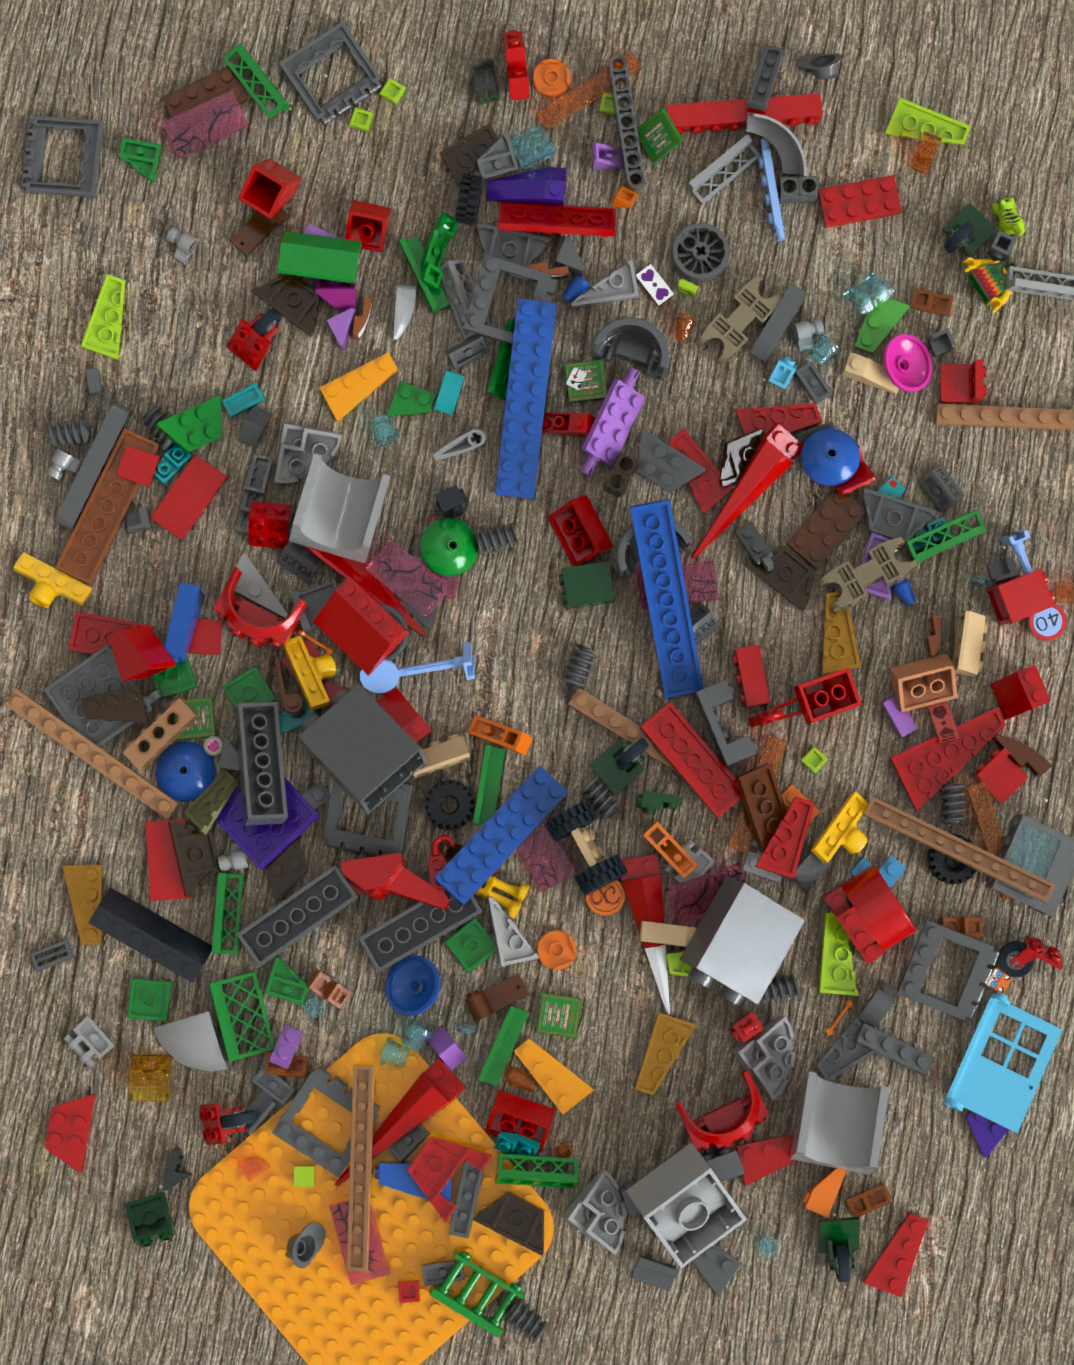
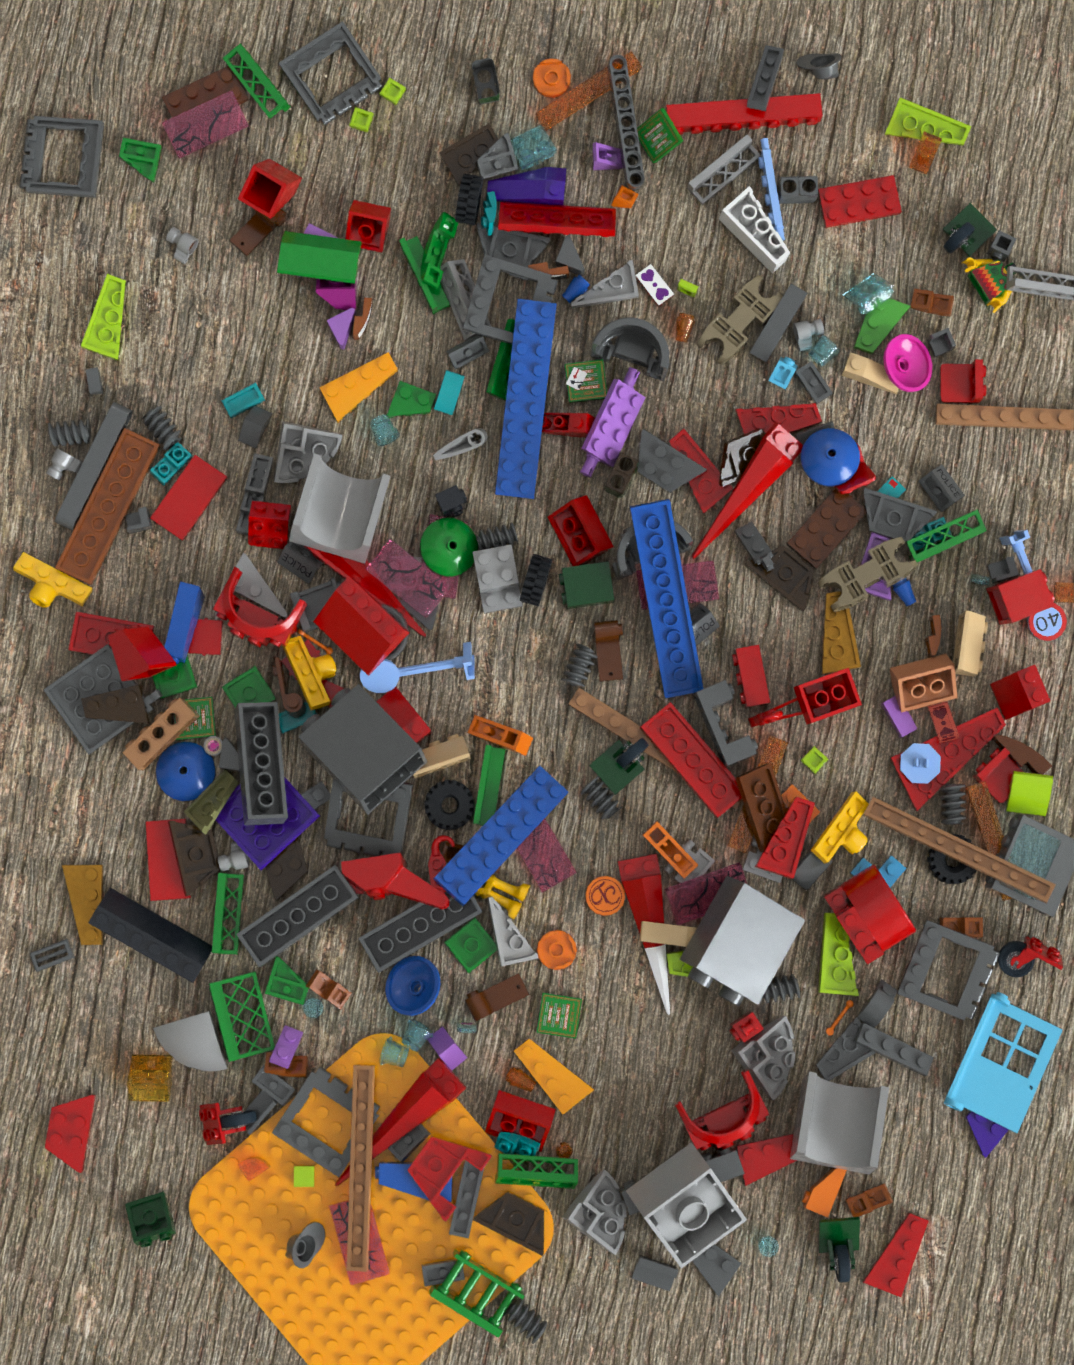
(91, 753): medium nougat plate -> none
(93, 1037): light grey plate -> none
(138, 466): red piece -> none
(149, 999): green tile -> none
(173, 1175): pearl dark grey slope -> none
(195, 425): green wing -> none
(252, 341): red plate -> none
(292, 300): dark brown wing -> none
(403, 308): light grey piece -> none
(409, 1291): red plate -> none
(489, 216): none -> teal slope
(497, 579): none -> light grey bracket
(503, 1046): green fence -> none
(516, 65): red arch -> none
(535, 580): none -> black tyre
(574, 822): black plate -> none
(607, 104): lime tile -> none
(608, 650): none -> reddish brown door
(652, 802): dark green plate -> none
(663, 1048): pearl gold wing -> none
(687, 234): dark grey piece -> none
(754, 229): none -> white wedge
(783, 140): light grey panel -> none
(920, 763): none -> light blue piece
(999, 981): tile -> none
(1008, 217): lime animal -> none
(1029, 793): none -> lime slope

